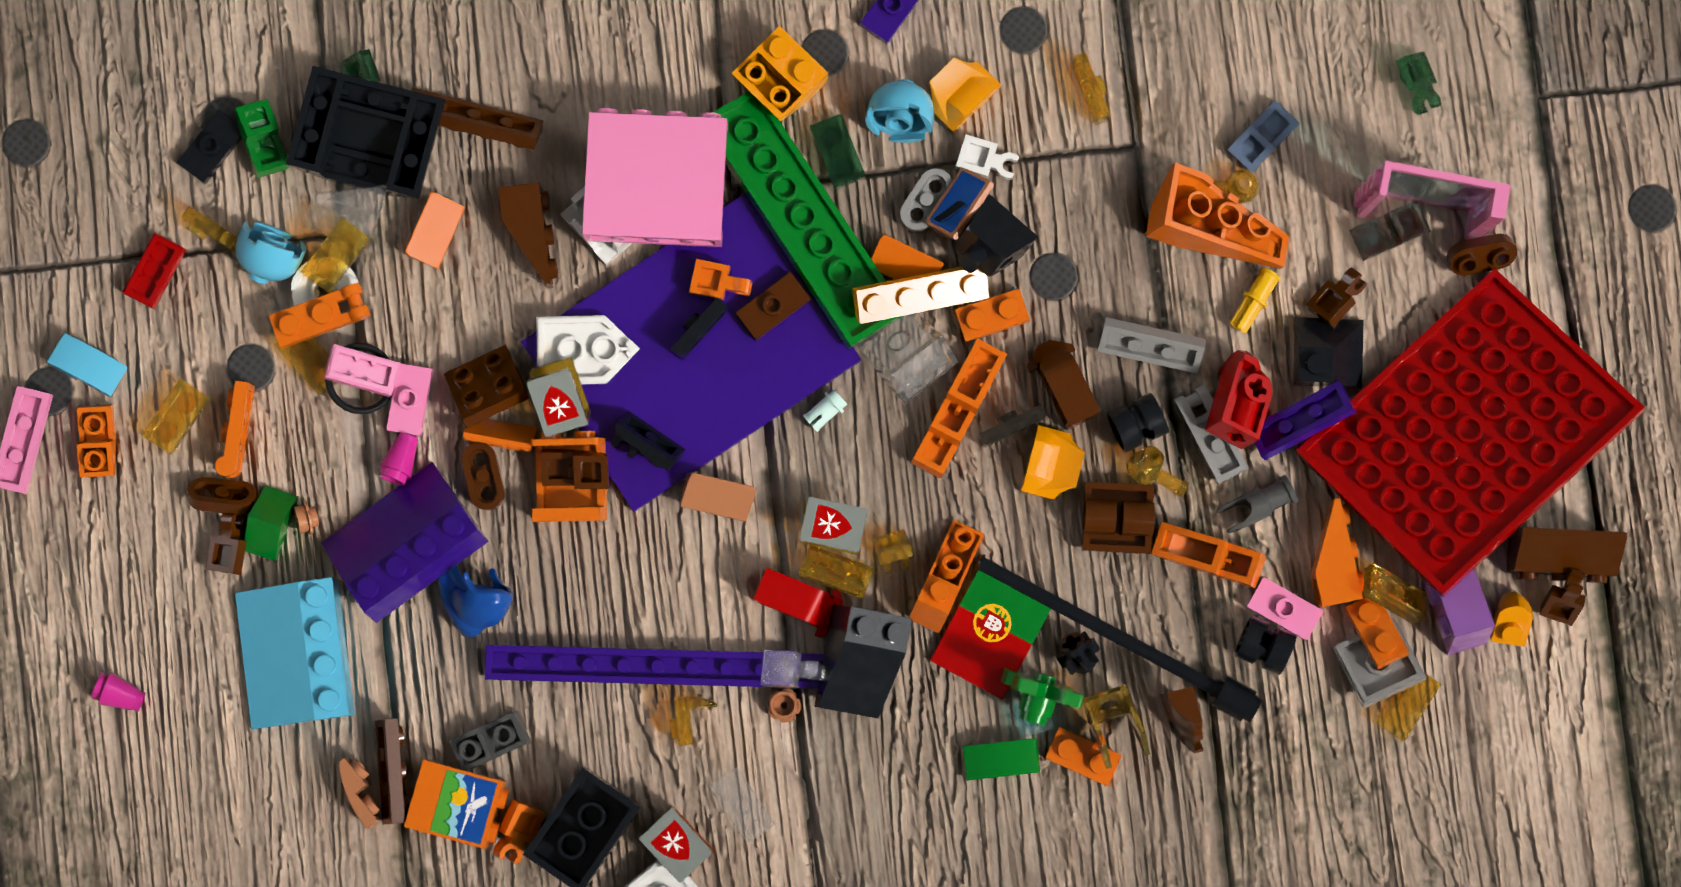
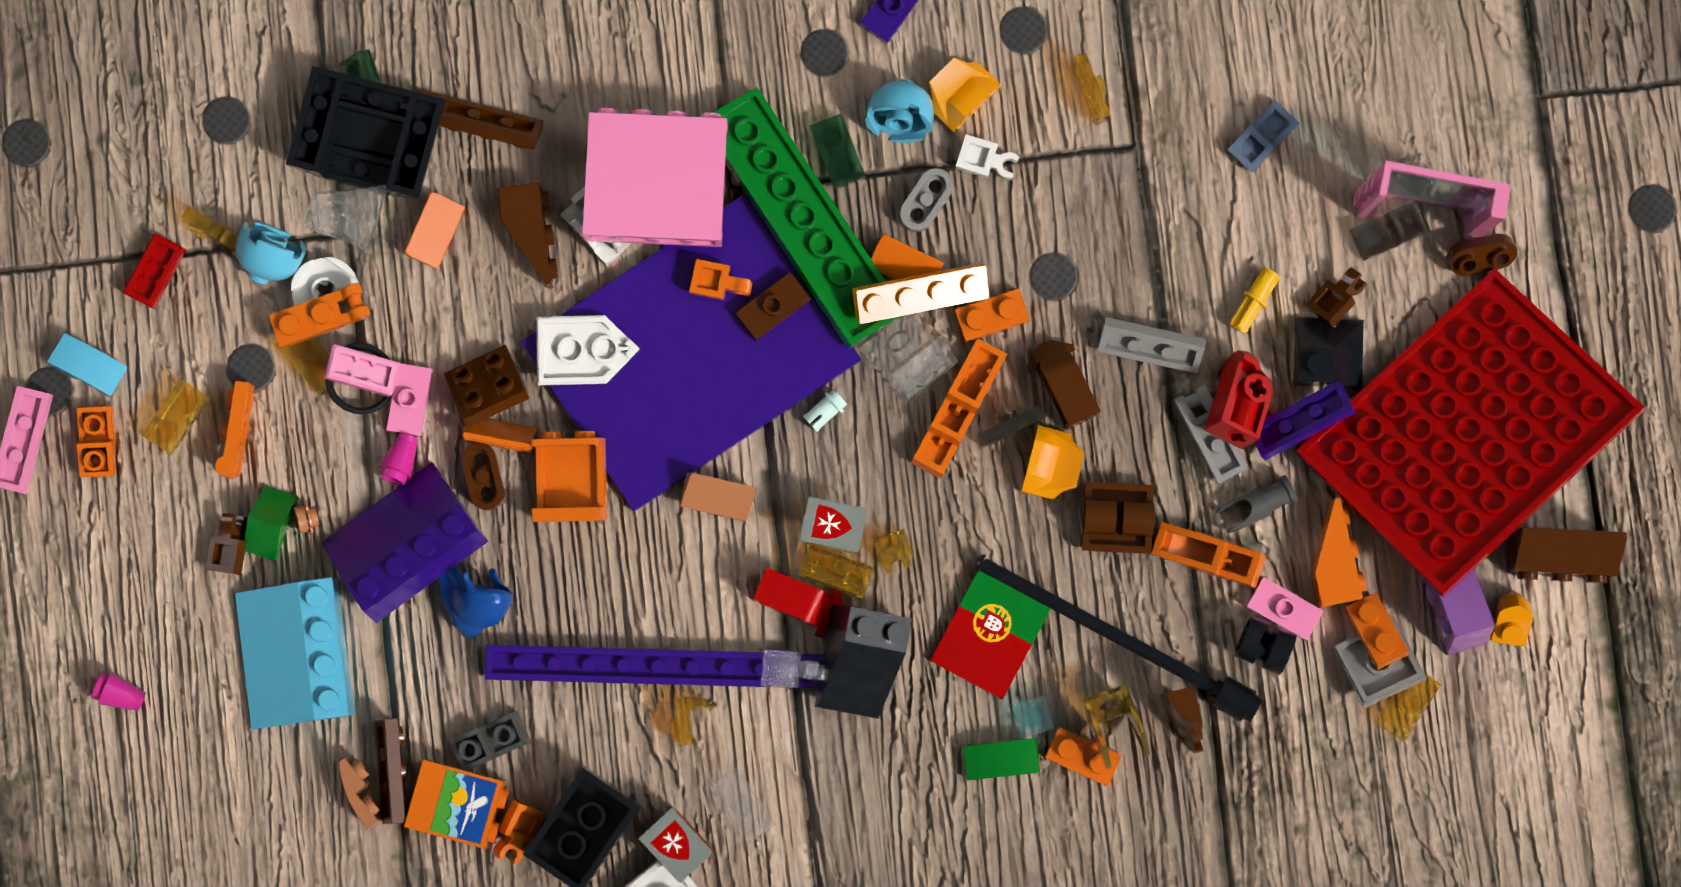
(211, 147): black plate -> none
(221, 495): reddish brown plate -> none
(261, 138): green slope -> none
(336, 255): clear yellow plate -> none
(558, 397): piece -> none
(575, 468): reddish brown slope -> none
(650, 442): black plate -> none
(698, 327): black plate -> none
(781, 74): light orange slope -> none
(793, 705): nougat plate -> none
(946, 576): orange slope -> none
(959, 204): slope -> none
(993, 239): black torso -> none
(1040, 695): green plant -> none
(1078, 653): black gear -> none
(1138, 422): black wheel -> none
(1146, 468): clear yellow bar -> none
(1205, 219): orange wedge -> none
(1232, 185): clear yellow bar -> none
(1394, 594): clear yellow plate -> none
(1419, 77): clear green plate -> none
(1566, 602): reddish brown plate -> none

